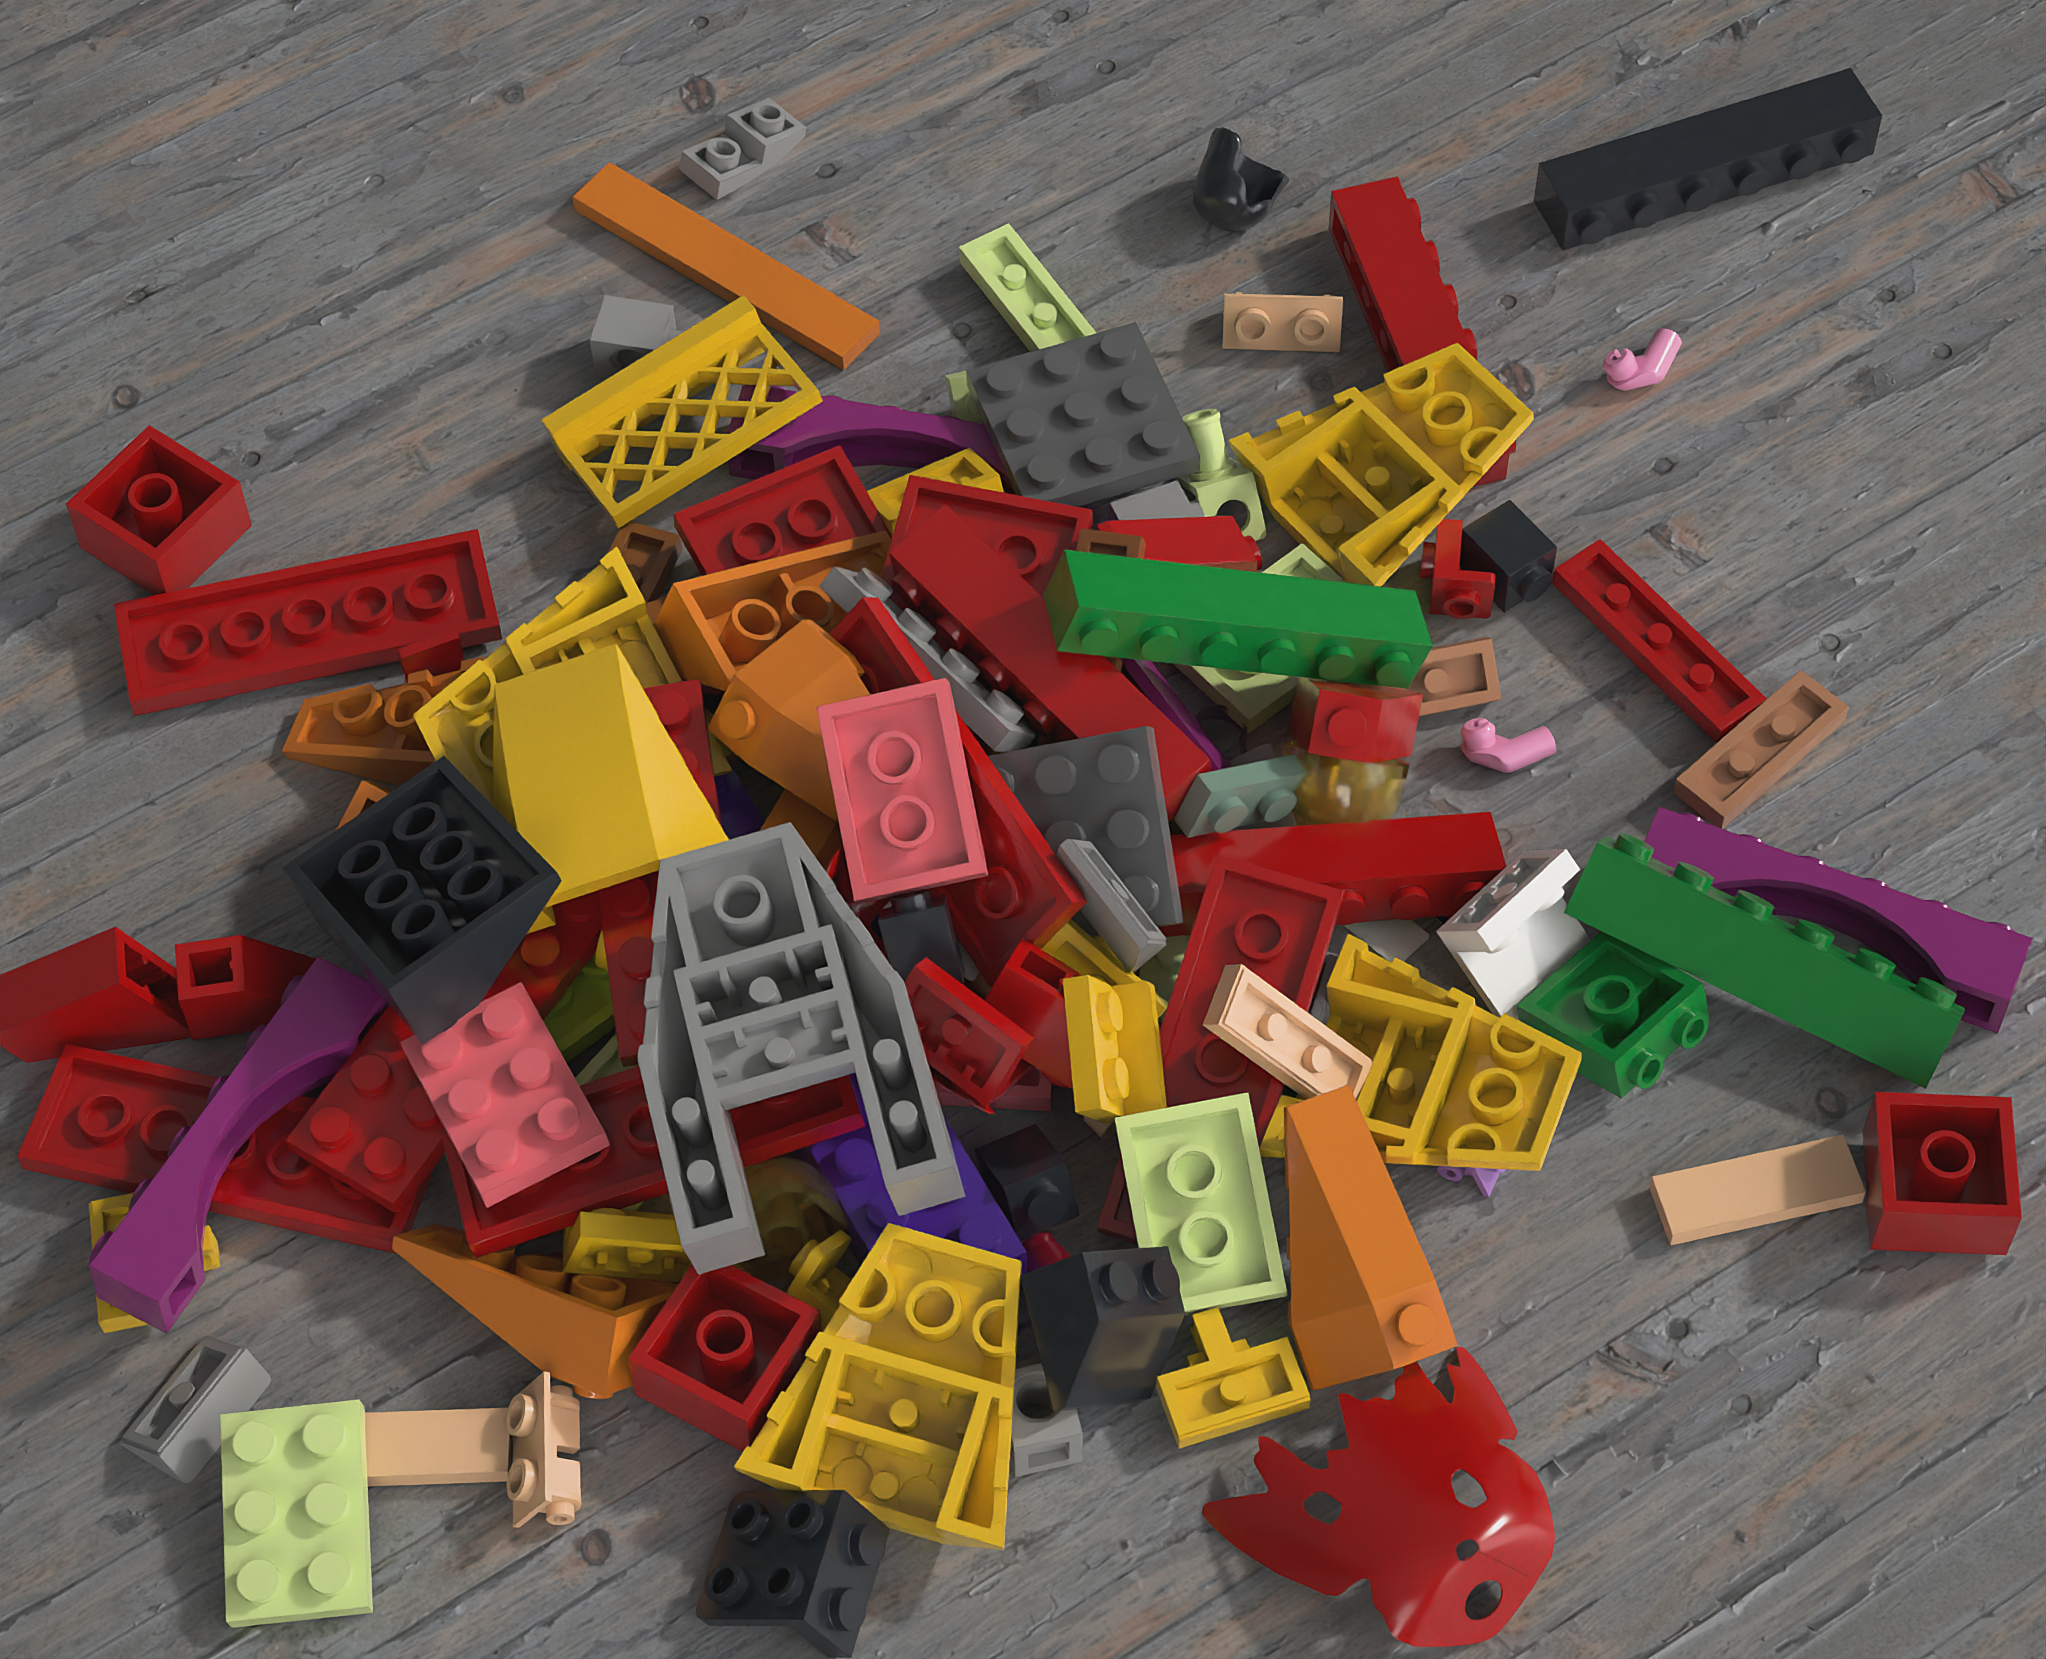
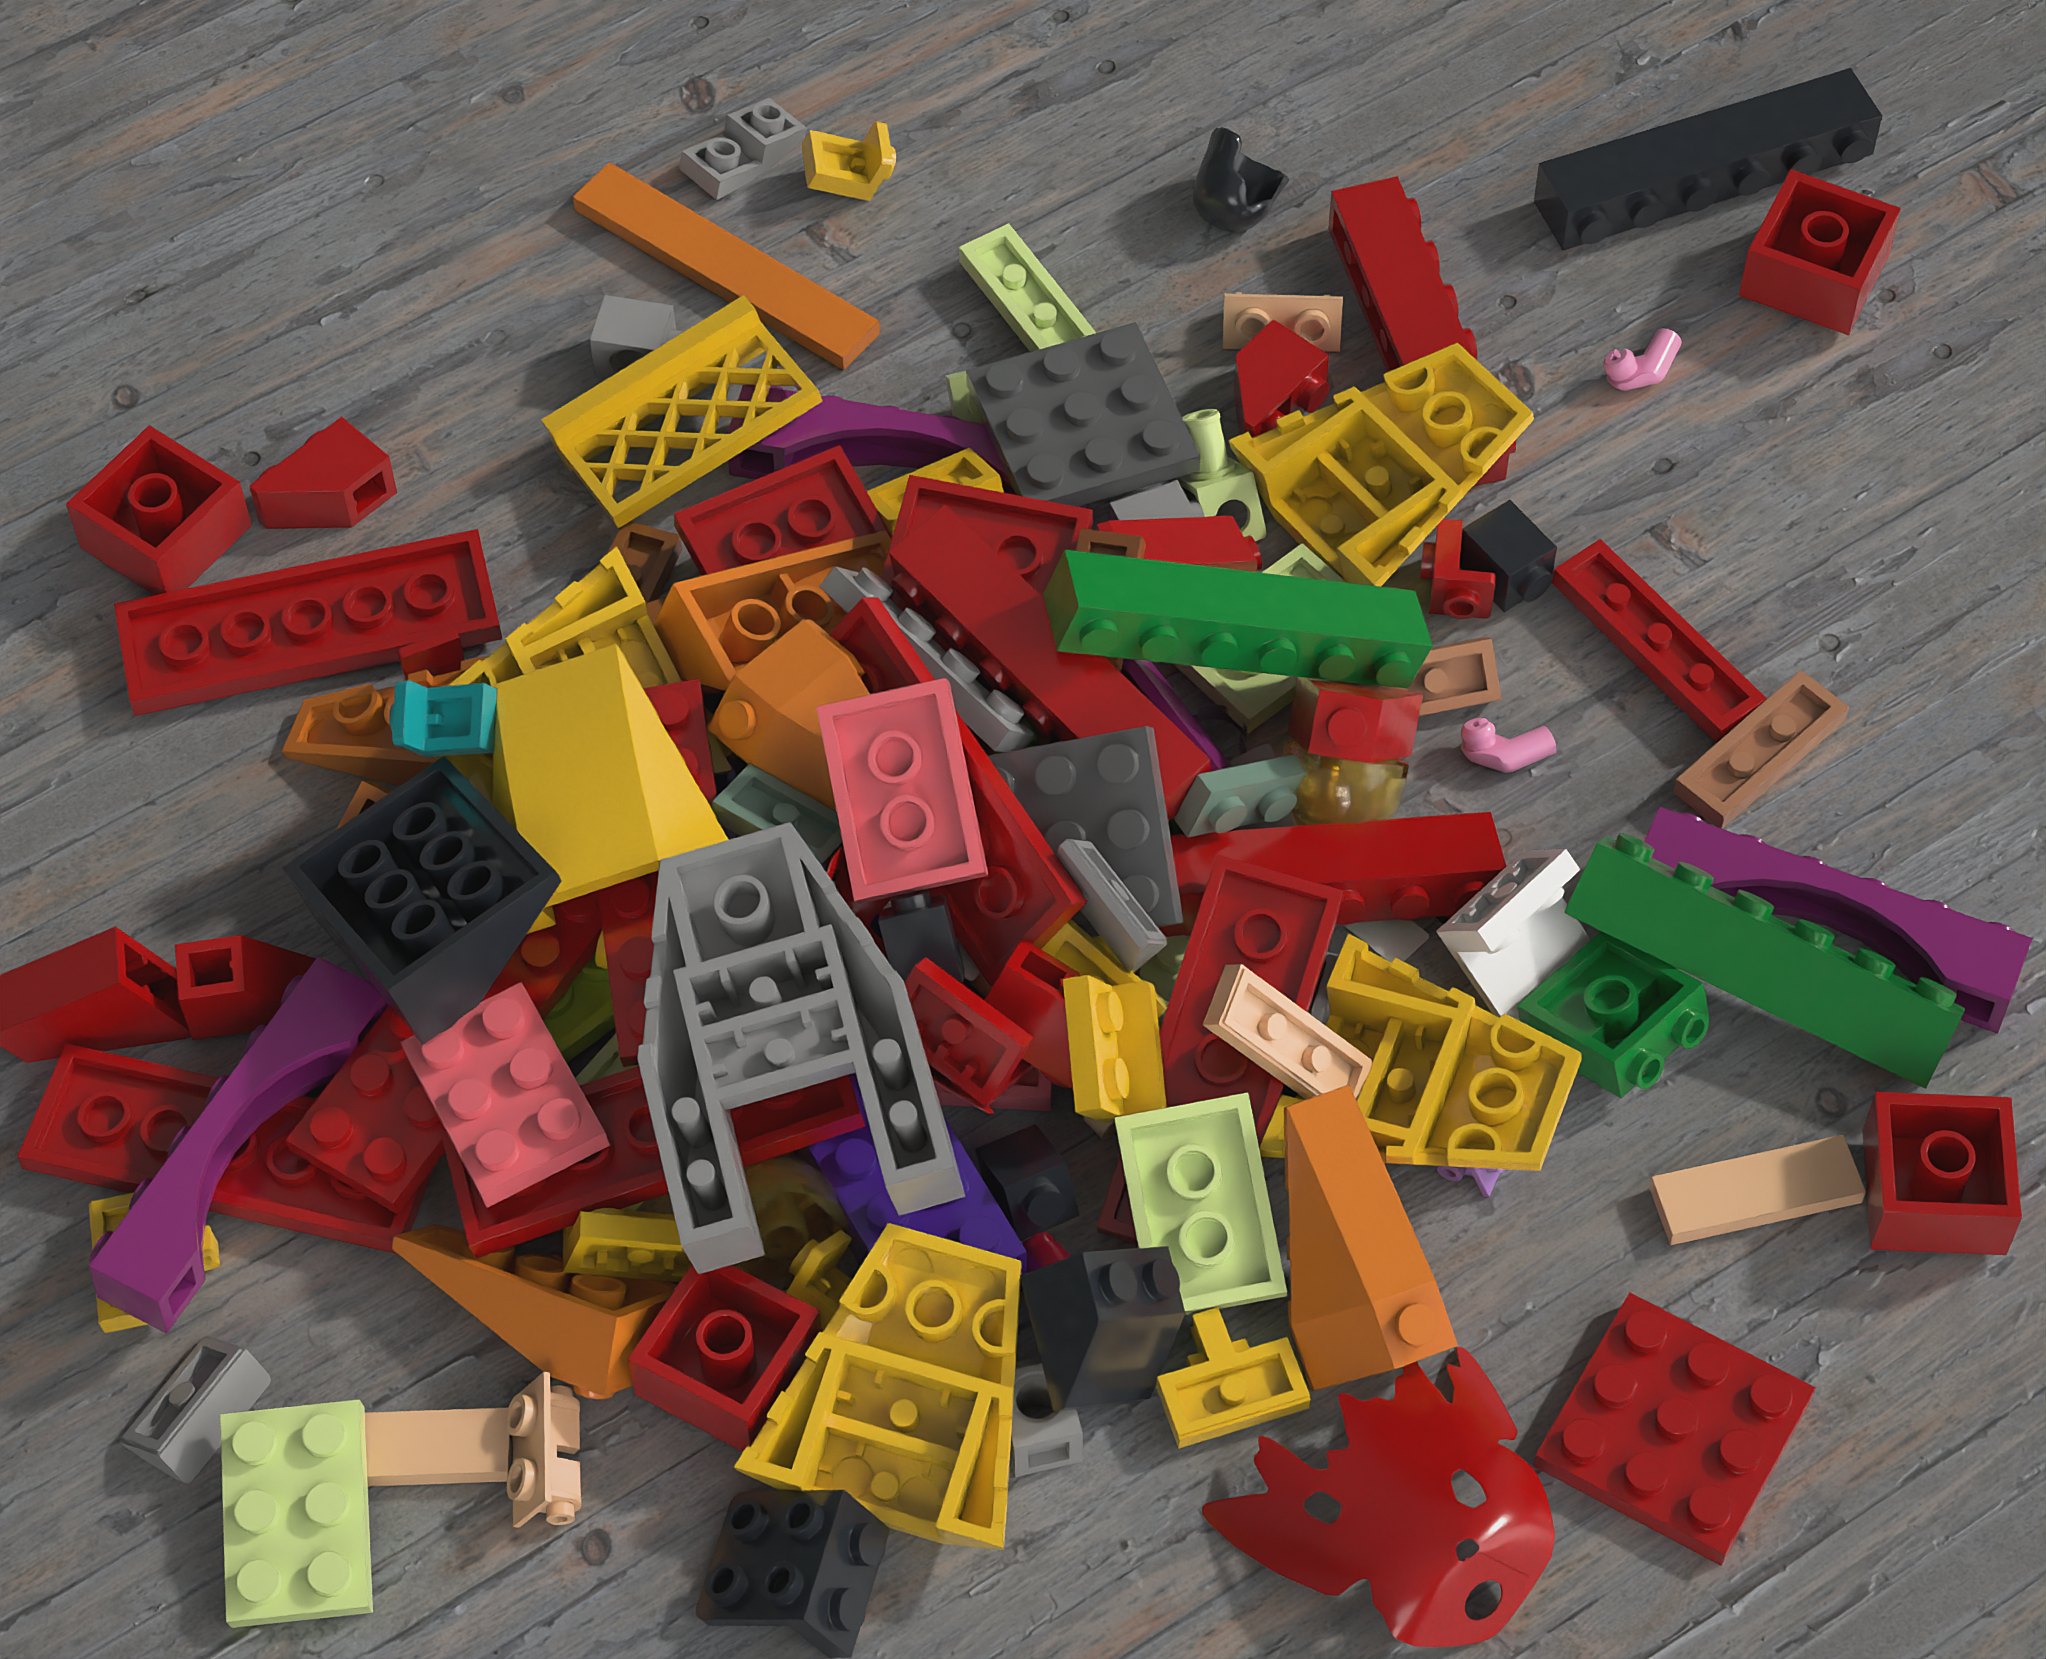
(325, 482): none -> red slope
(444, 719): none -> teal bracket
(762, 801): none -> sand green plate
(848, 165): none -> yellow bracket
(1277, 377): none -> red slope
(1674, 1428): none -> red plate
(1819, 252): none -> red brick

